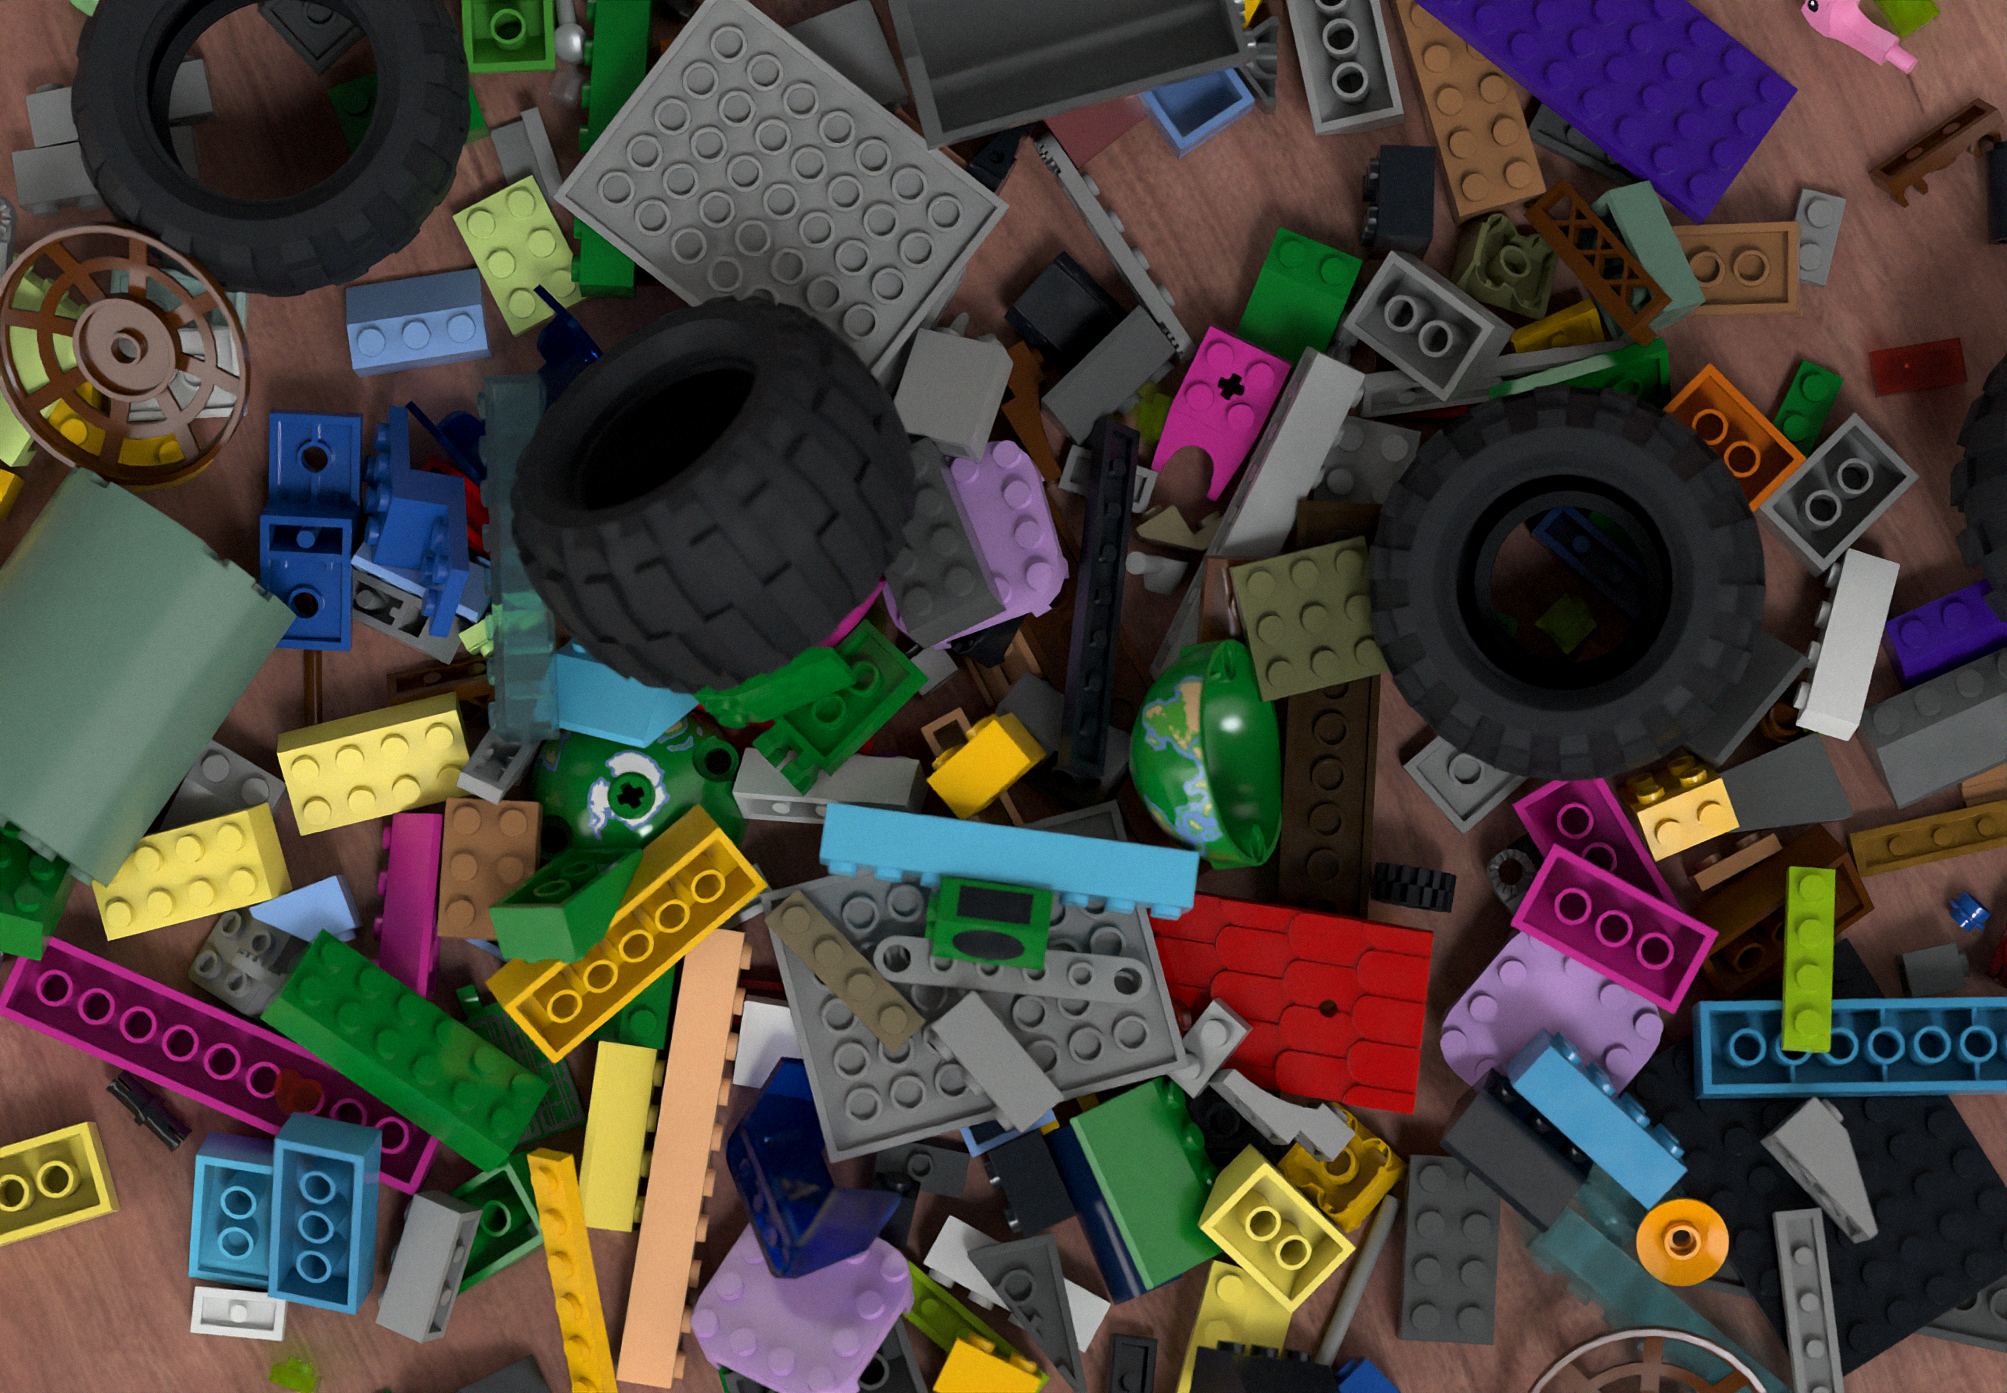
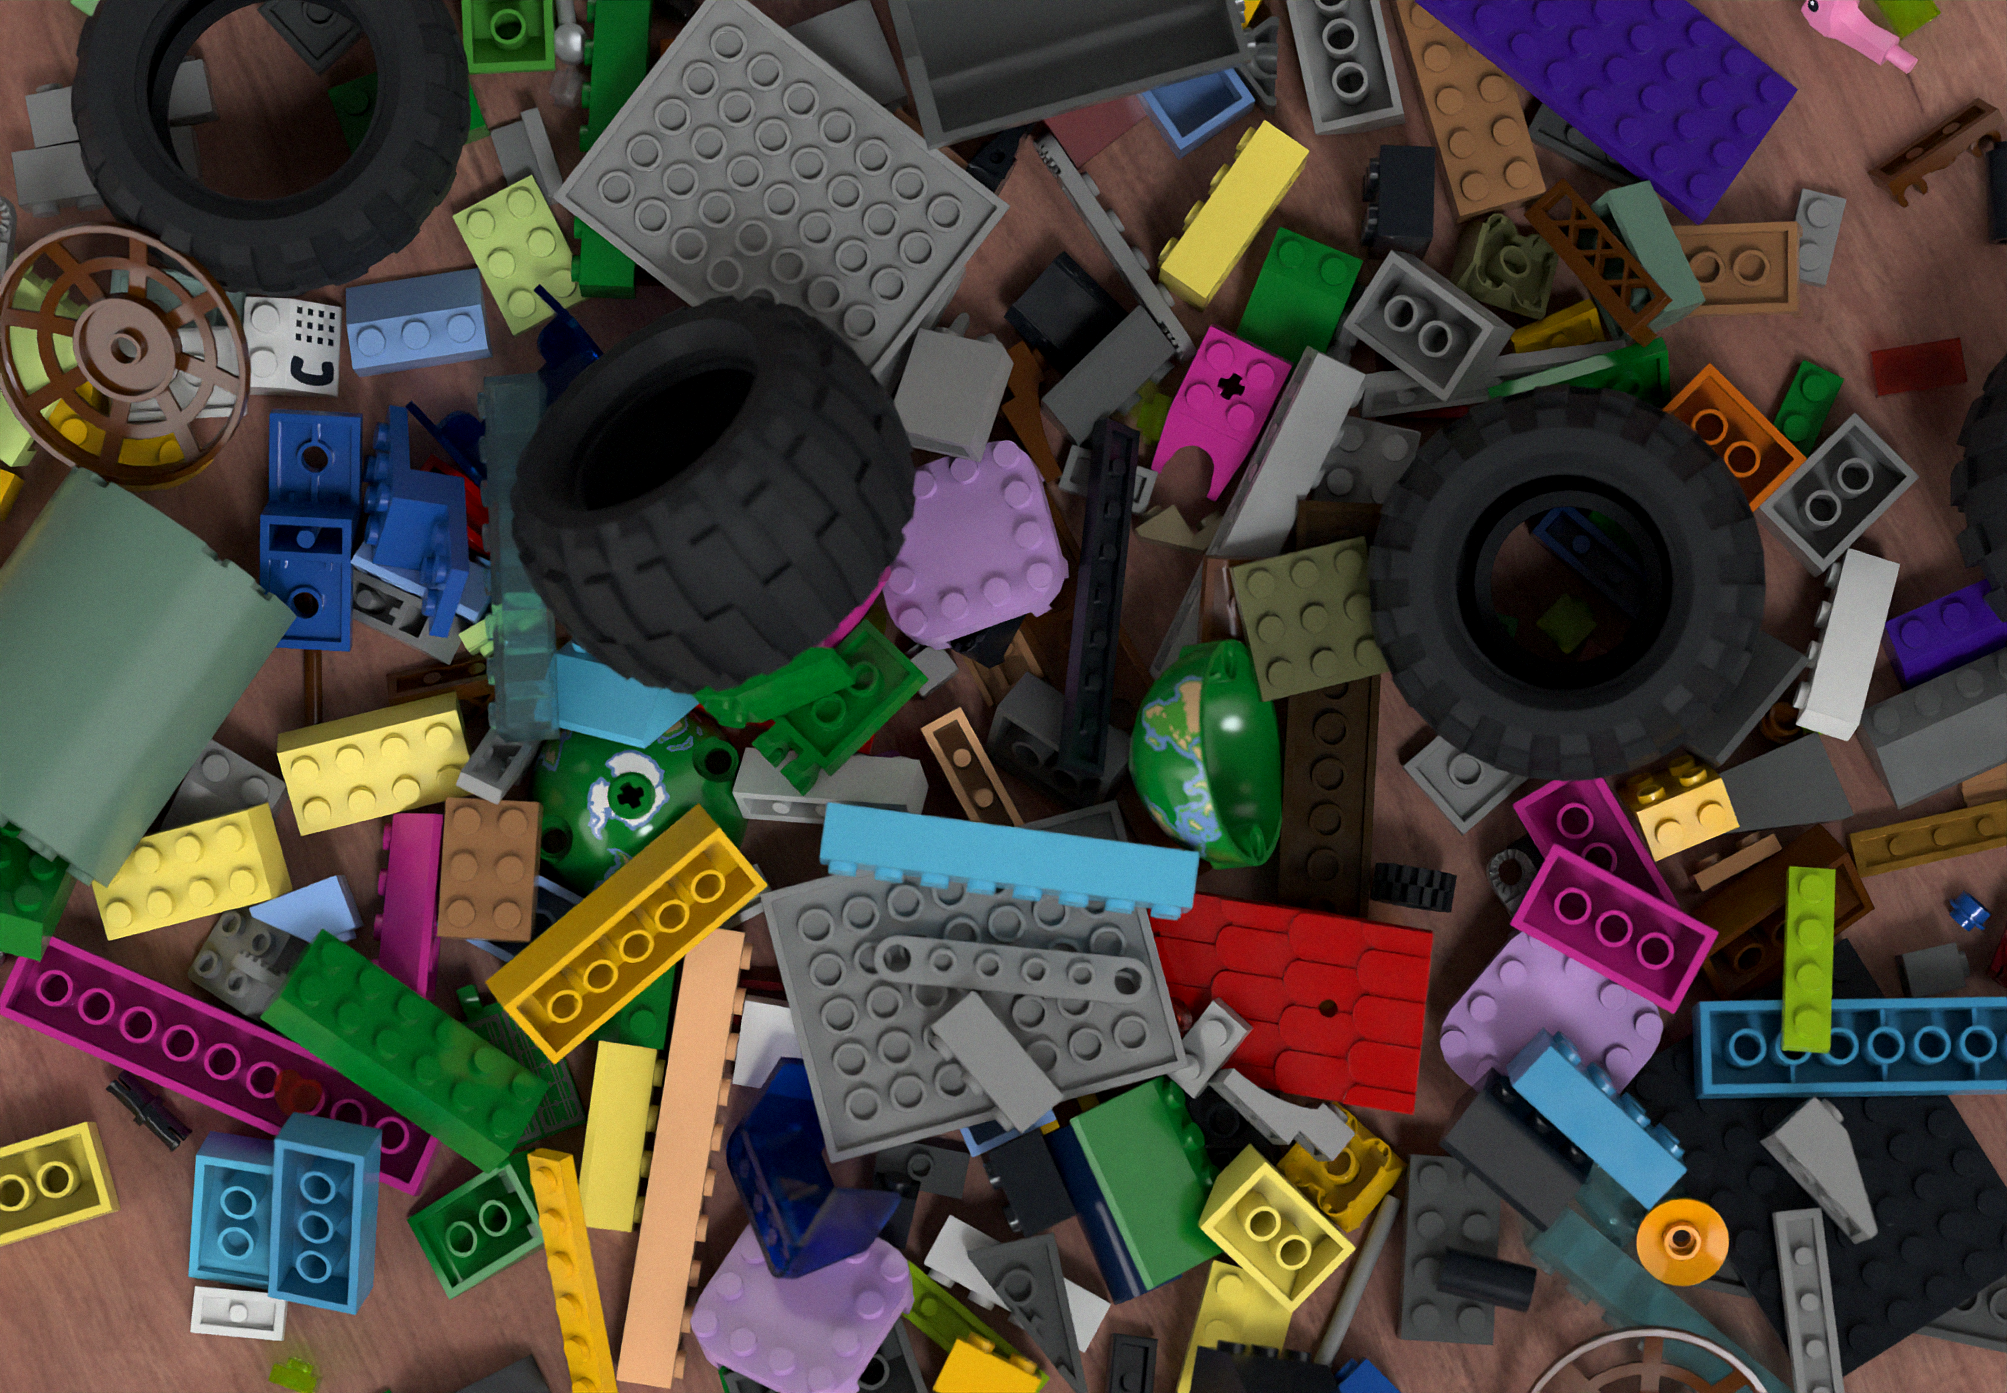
(293, 347): none -> white slope
(428, 1265): light grey brick -> none
(564, 905): green slope -> none
(844, 971): dark tan plate -> none
(941, 570): dark grey brick -> none
(987, 766): yellow brick -> none
(989, 923): brick -> none
(1160, 571): light grey bar -> none
(1232, 216): none -> light yellow brick
(1486, 1279): none -> black brick

